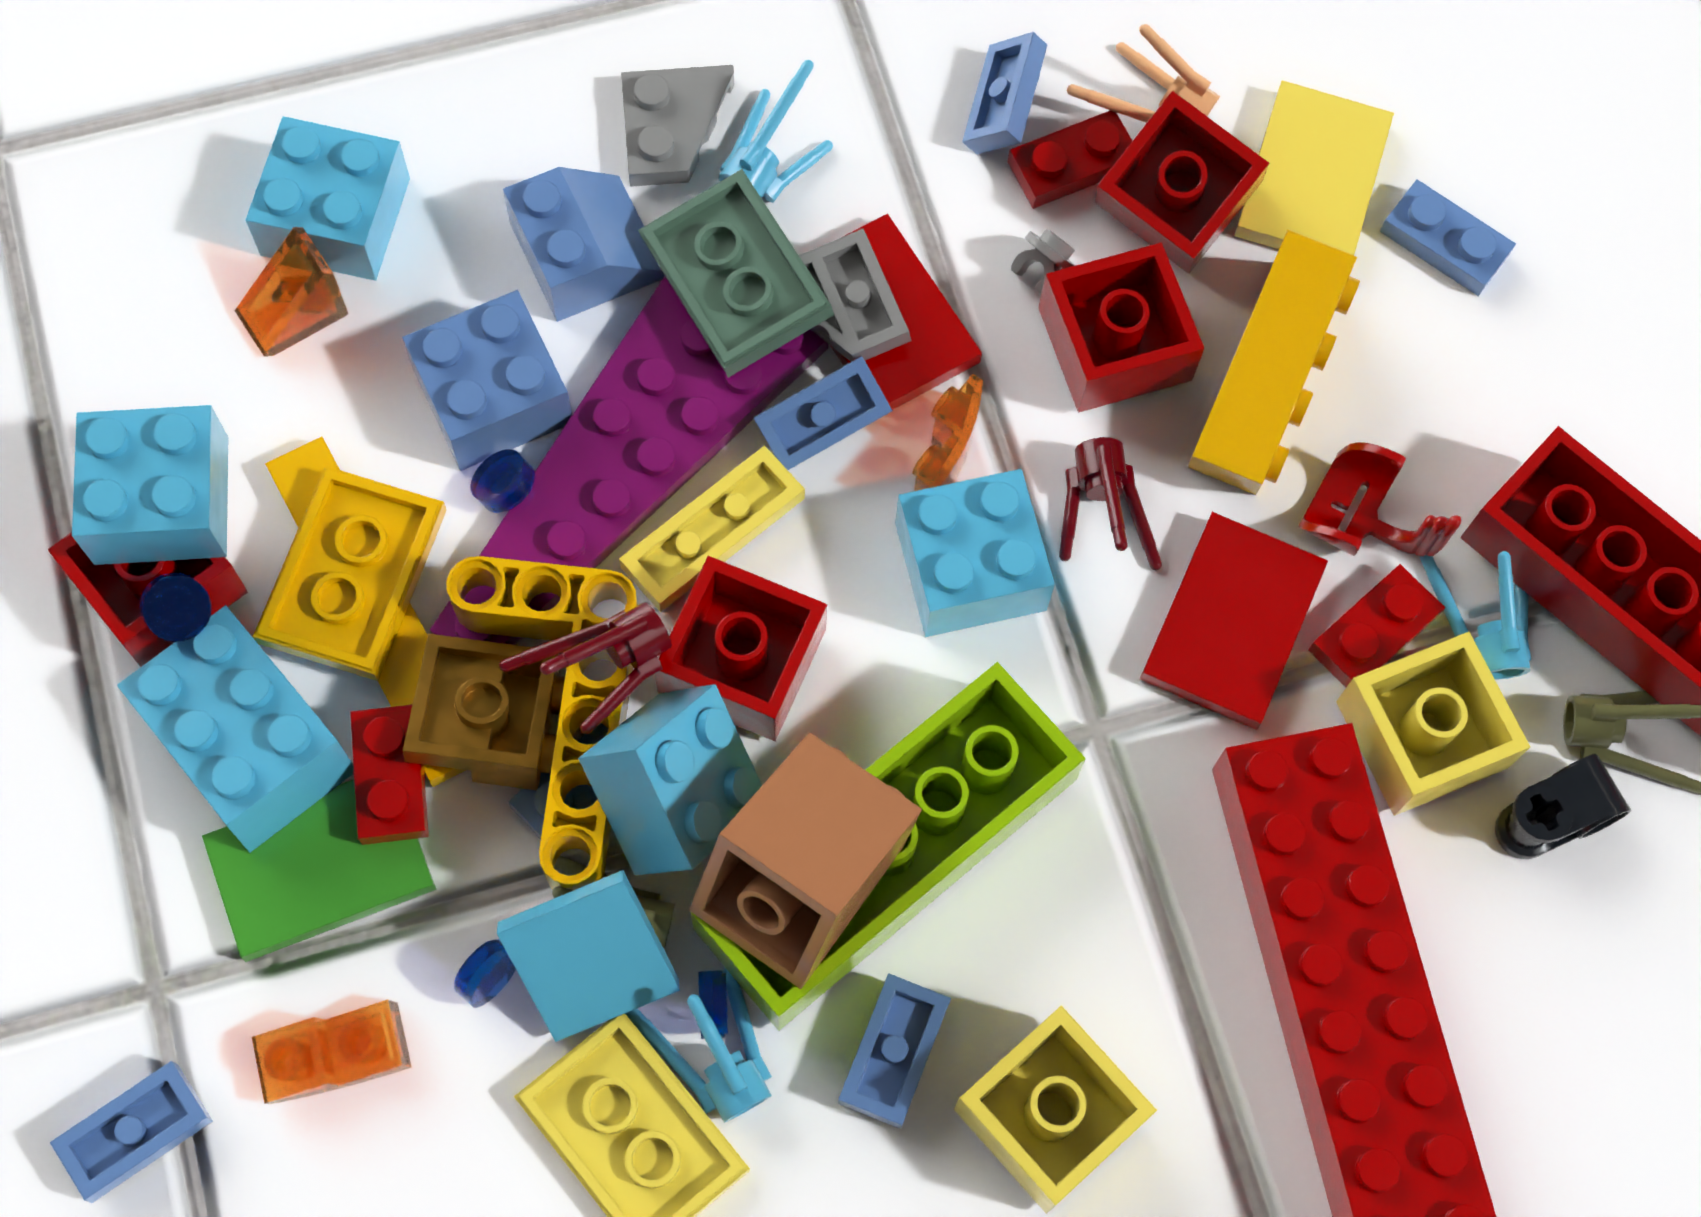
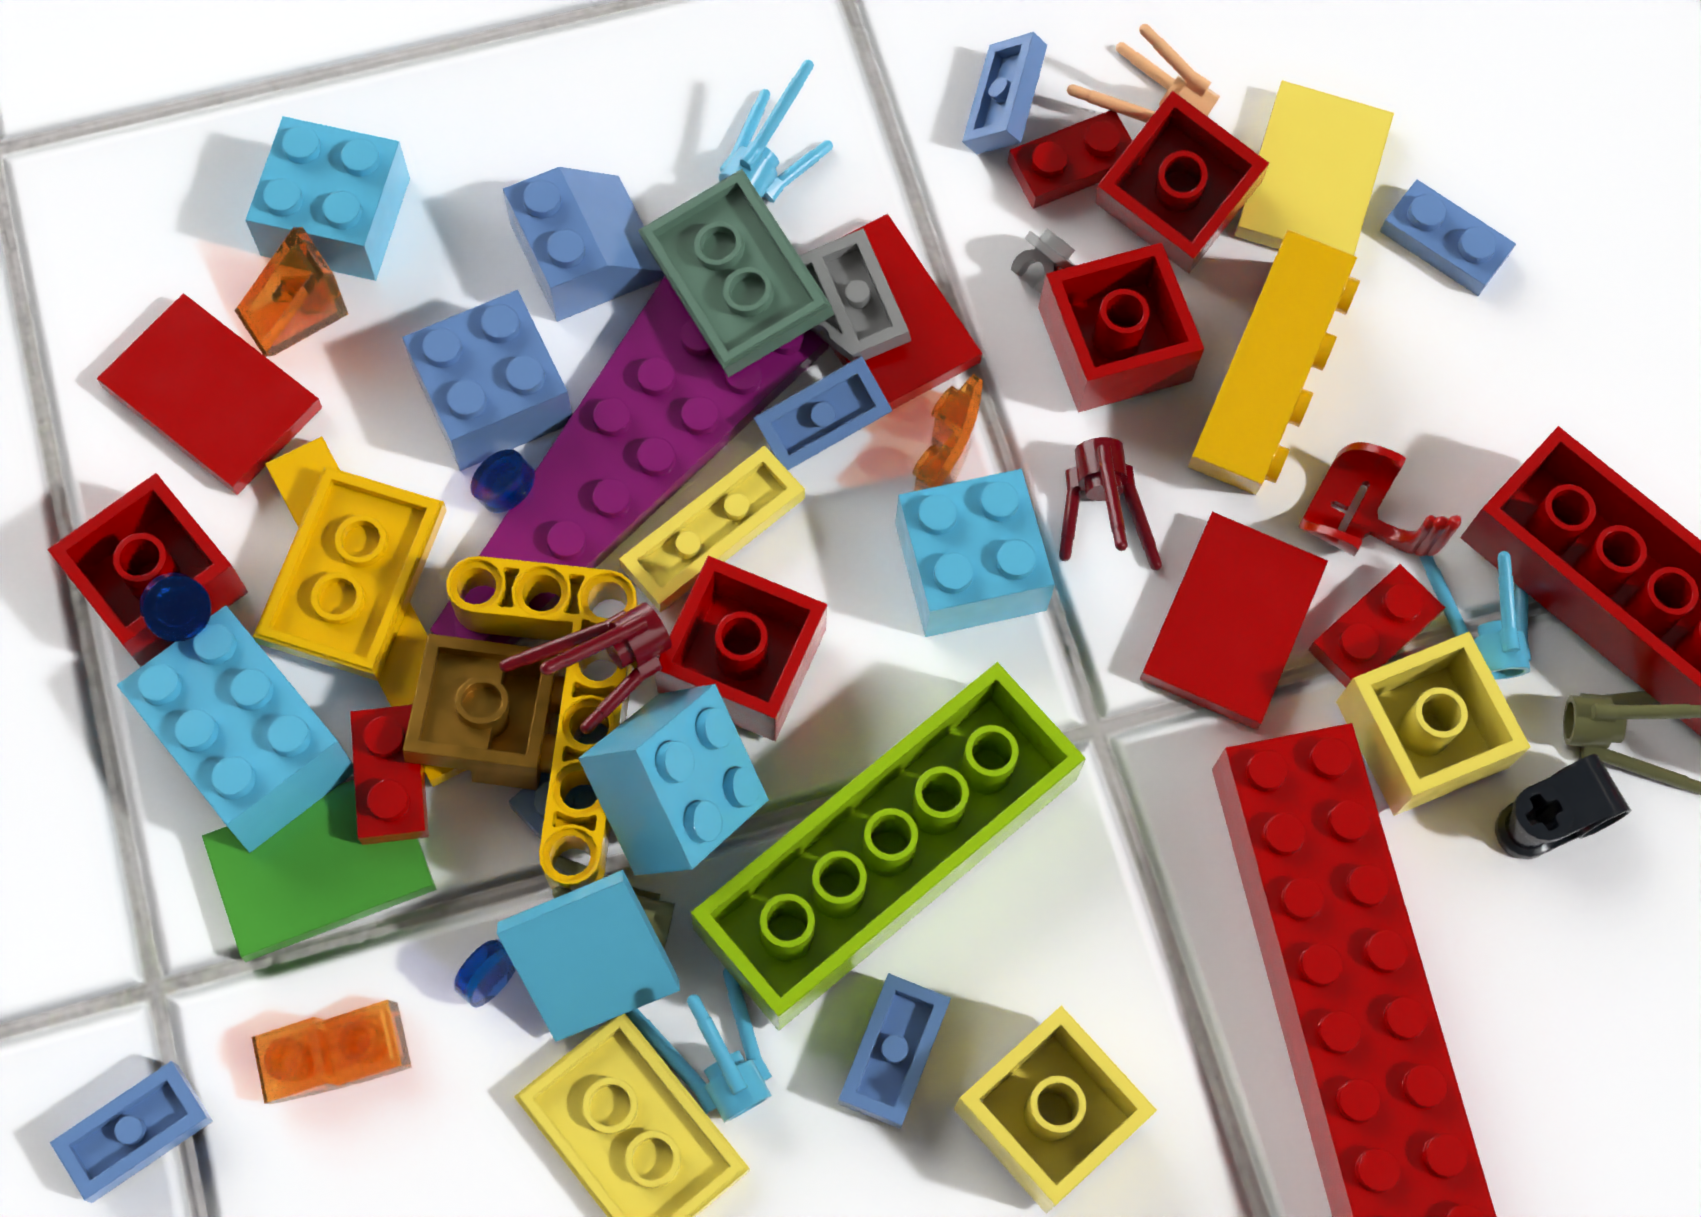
(150, 485): medium azure brick -> none
(210, 393): none -> red tile
(670, 119): light grey wing -> none
(714, 997): clear blue tile -> none
(802, 858): nougat slope -> none

